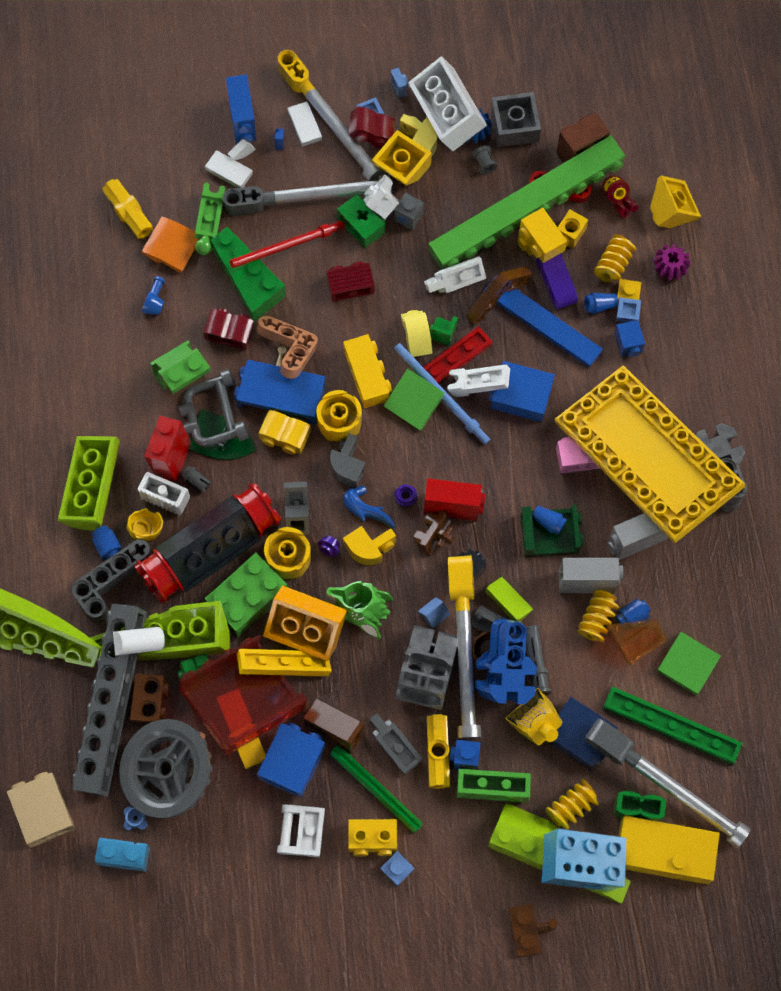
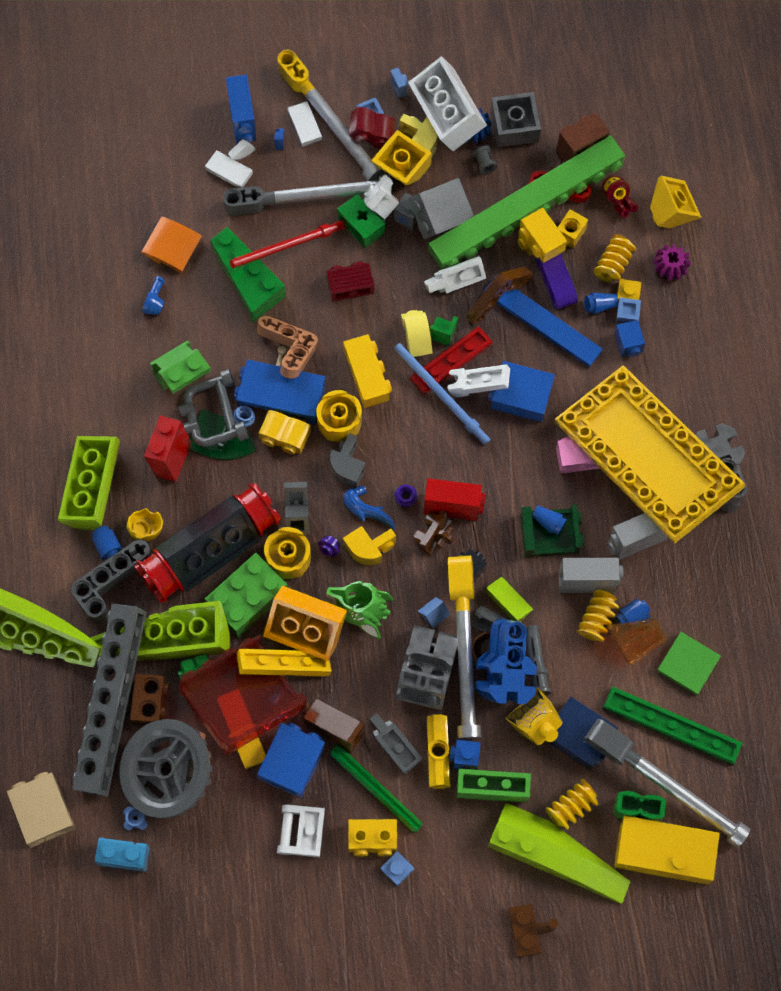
(127, 209): yellow piece -> none
(138, 640): white brick -> none
(163, 493): white brick -> none
(196, 479): dark grey pin -> none
(208, 219): bright green plate -> none
(228, 329): dark red brick -> none
(244, 411): none -> medium blue plate
(414, 399): bright green tile -> none
(441, 208): none -> brick
(584, 860): dark azure piece -> none

